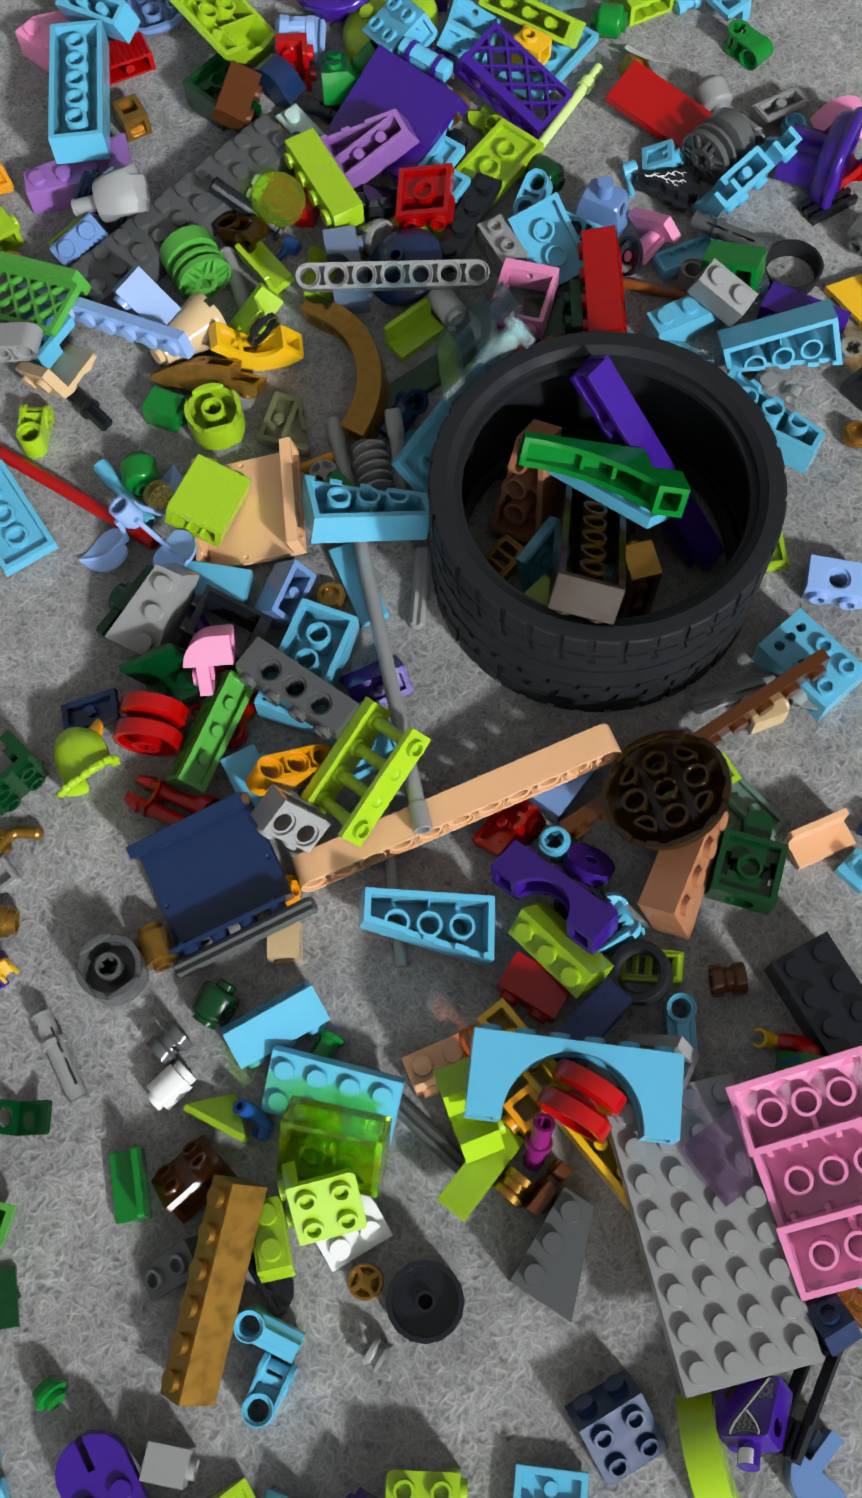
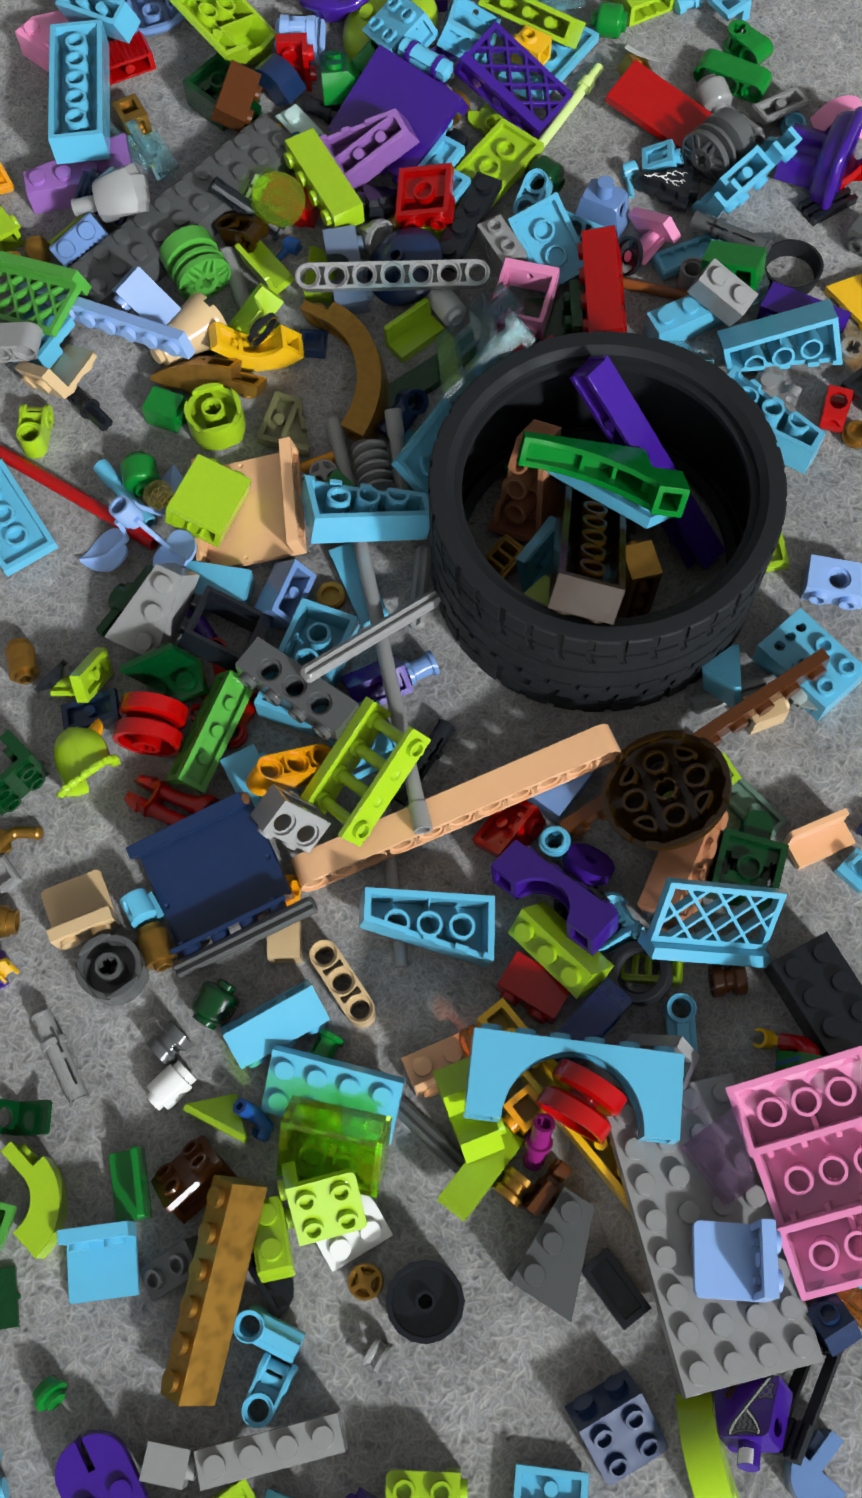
(21, 661): none -> pearl gold brick
(37, 248): none -> pearl gold cone
(47, 1199): none -> lime arch
(79, 910): none -> tan bracket
(83, 681): none -> lime piece
(101, 1261): none -> medium azure bracket
(141, 908): none -> medium azure leg
(153, 151): none -> clear light blue bracket
(207, 649): bright pink brick -> none
(270, 1450): none -> light grey arch
(314, 343): none -> dark blue tile
(337, 969): none -> tan beam
(369, 636): none -> light grey axle
(421, 667): none -> medium blue bush
(439, 738): none -> black pin
(615, 1289): none -> black tile
(706, 944): none -> medium azure fence
(723, 676): none -> medium azure slope
(737, 1260): none -> light blue bracket
(743, 77): none -> green beam
(835, 408): none -> red leg

